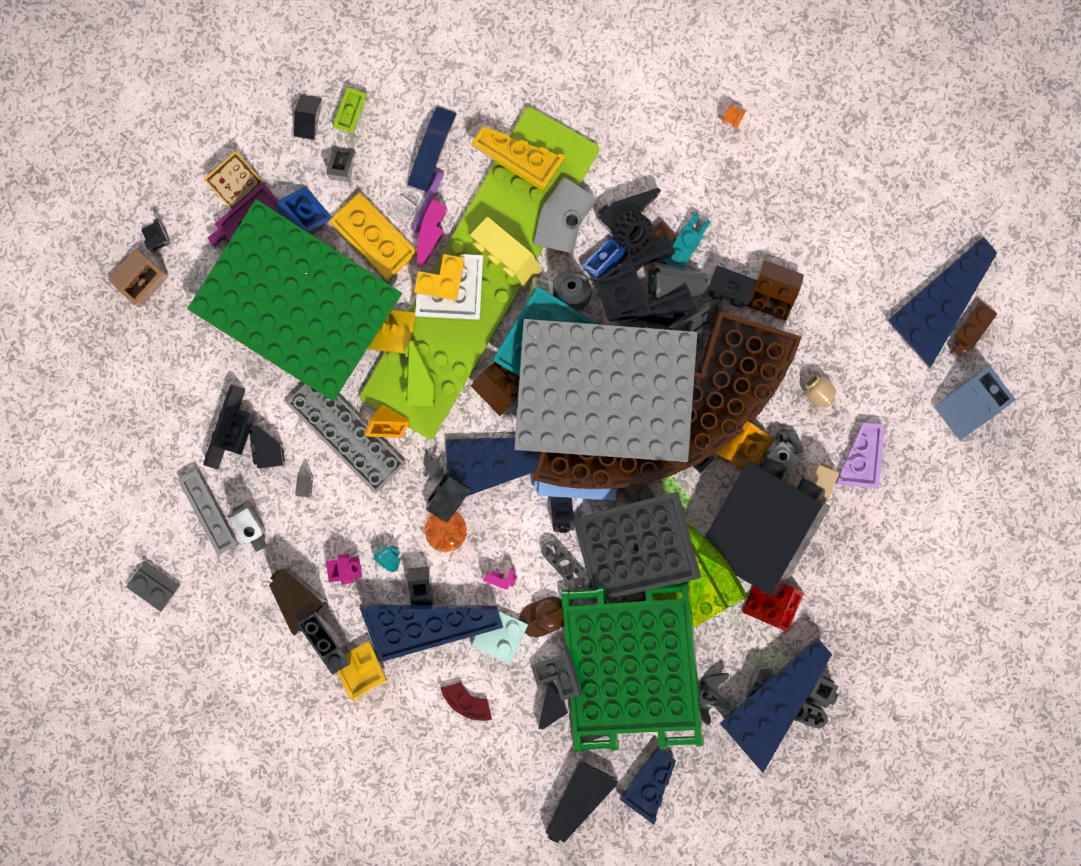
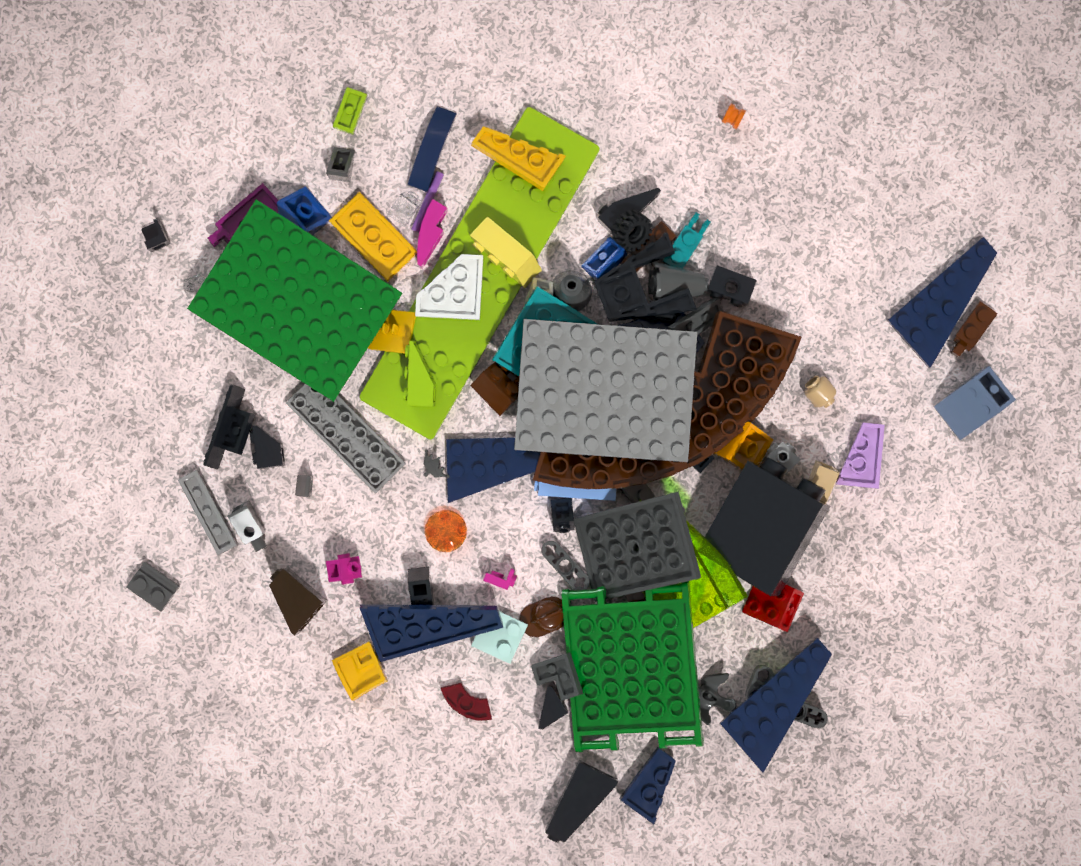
(137, 278): medium nougat slope -> none
(233, 180): piece -> none
(307, 117): black slope -> none
(325, 642): black slope -> none
(386, 424): light orange slope -> none
(388, 558): teal cone -> none
(443, 285): yellow plate -> none
(447, 496): black panel -> none
(552, 228): light grey panel -> none
(775, 290): reddish brown slope -> none
(792, 437): dark grey arm -> none
(829, 688): dark grey brick -> none

